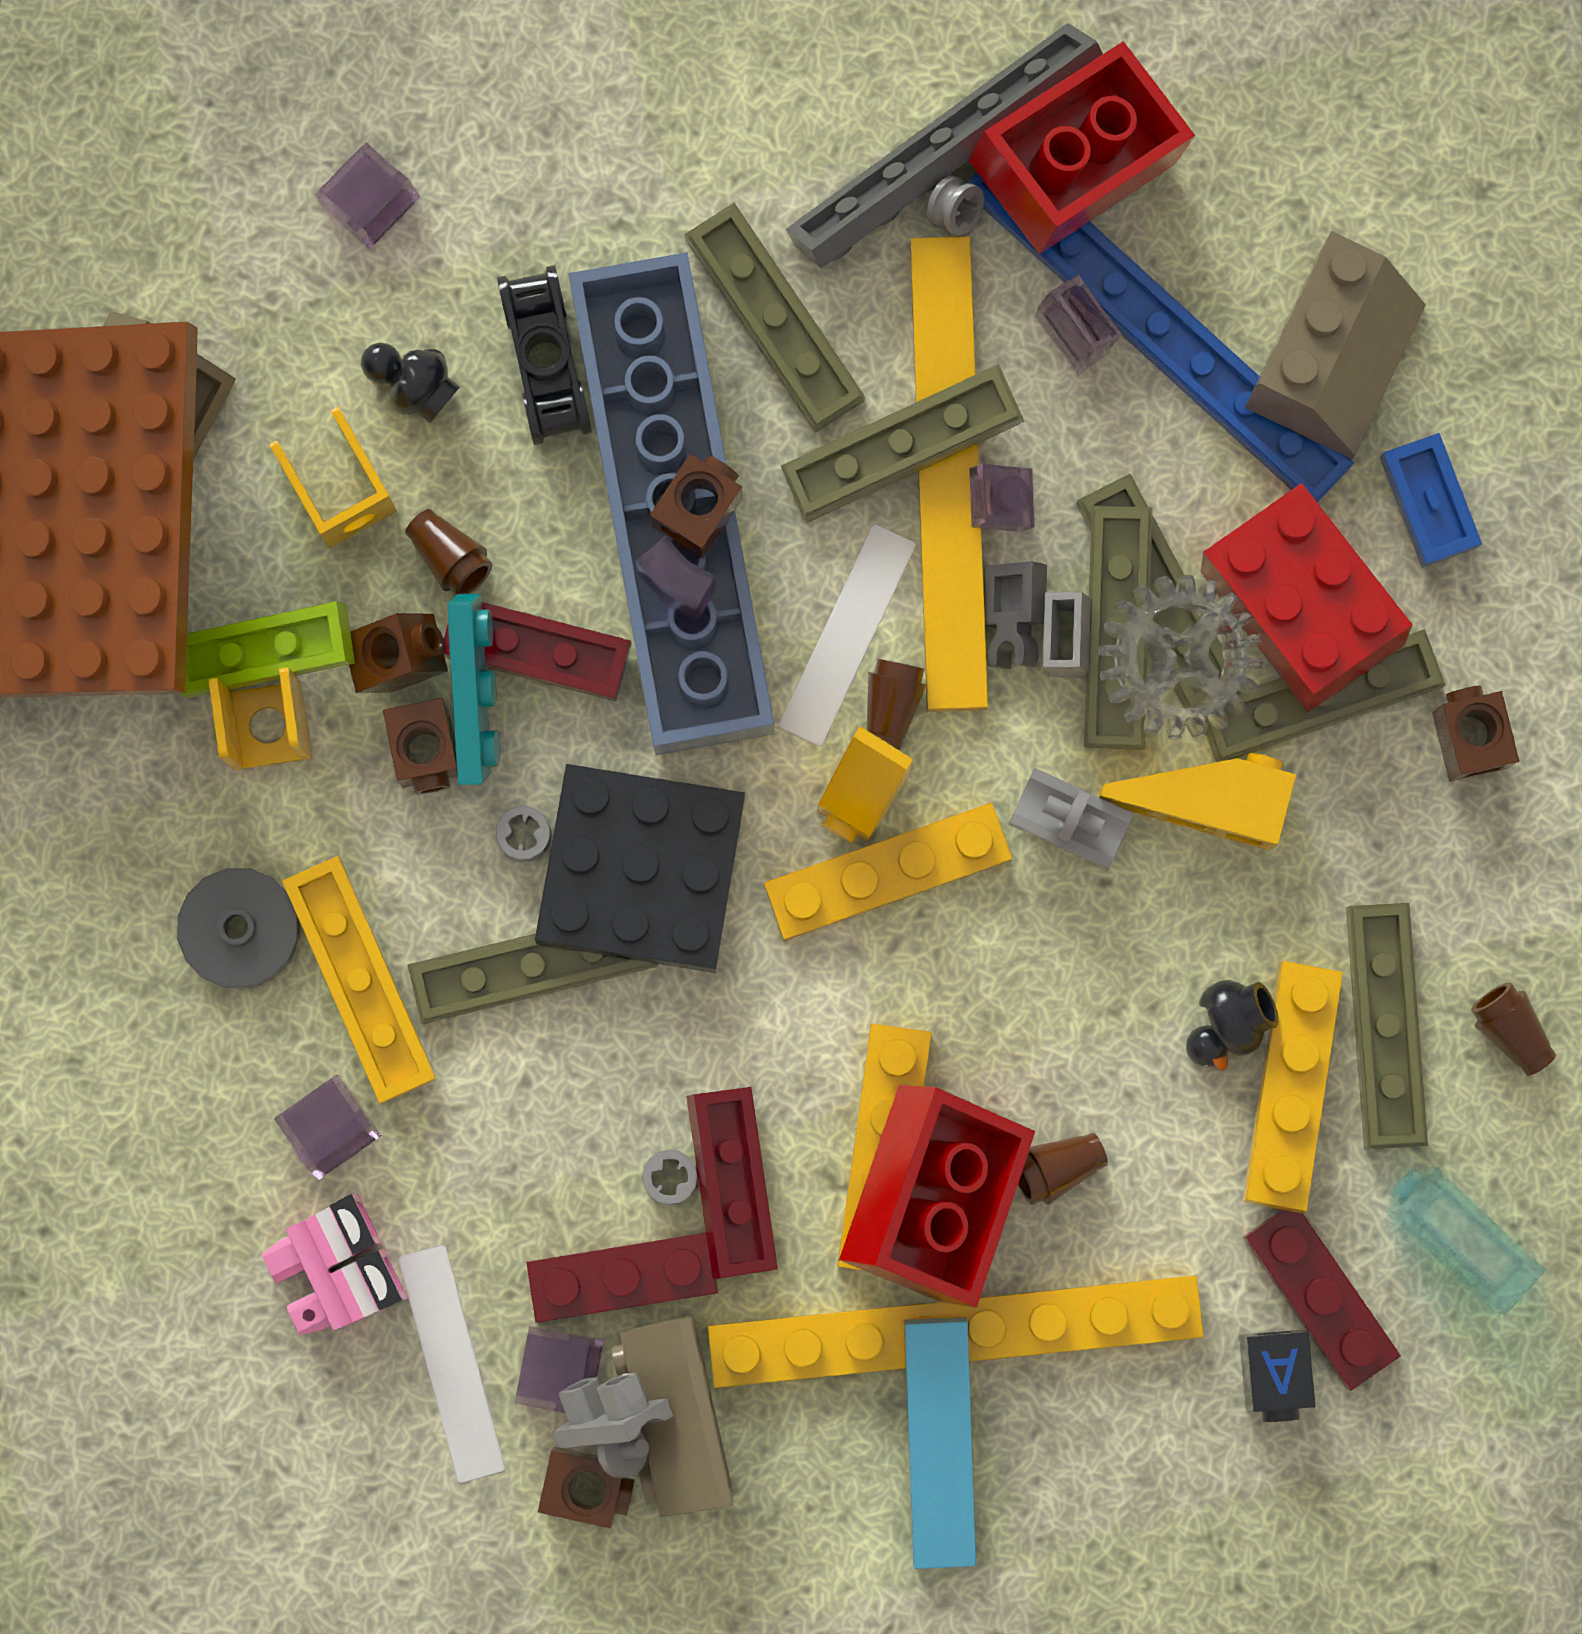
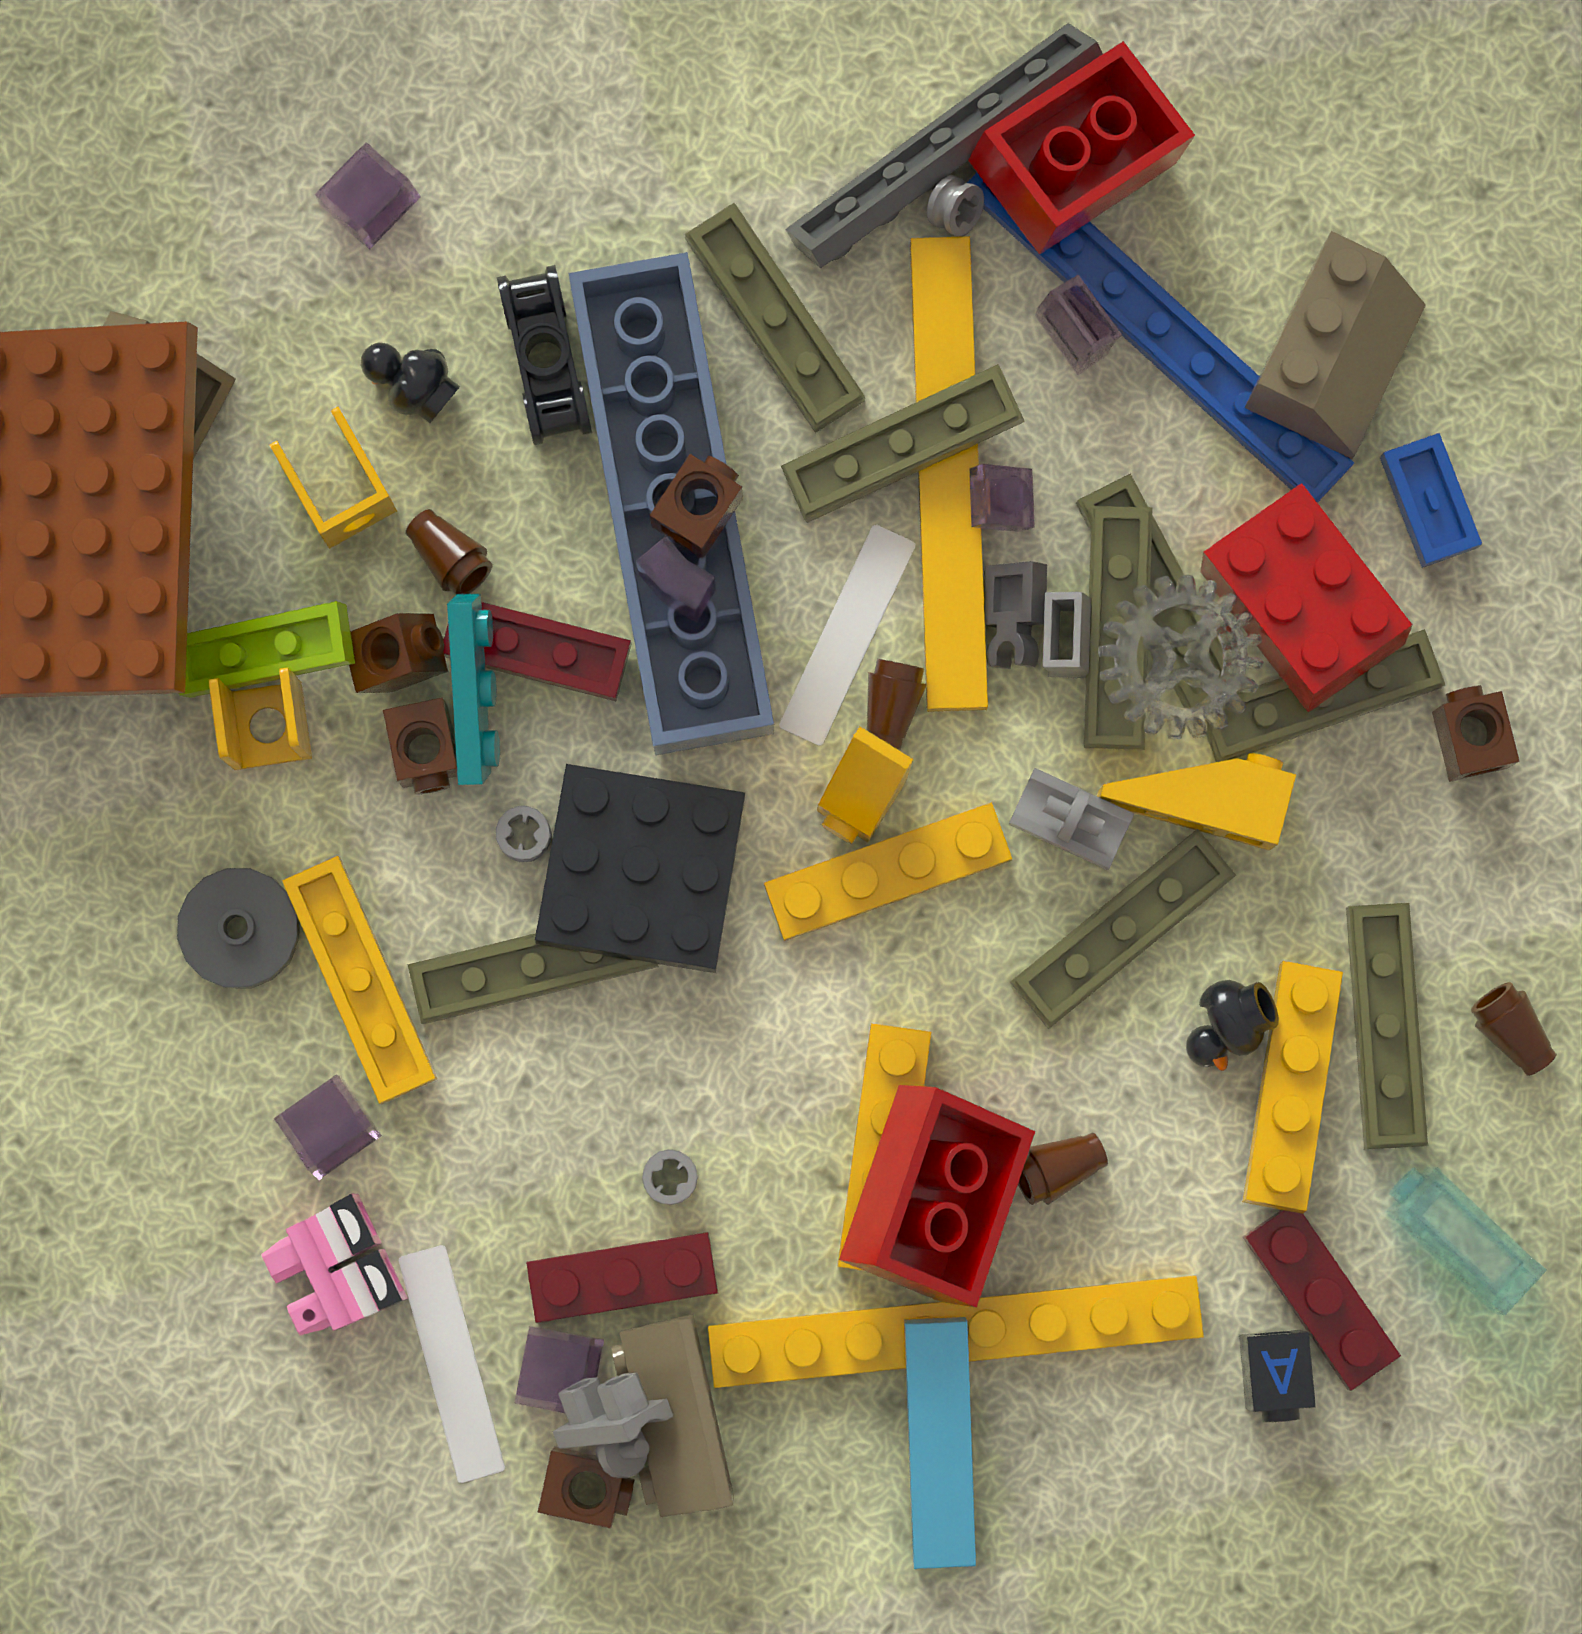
(732, 1182): dark red plate -> none
(1123, 928): none -> olive tile

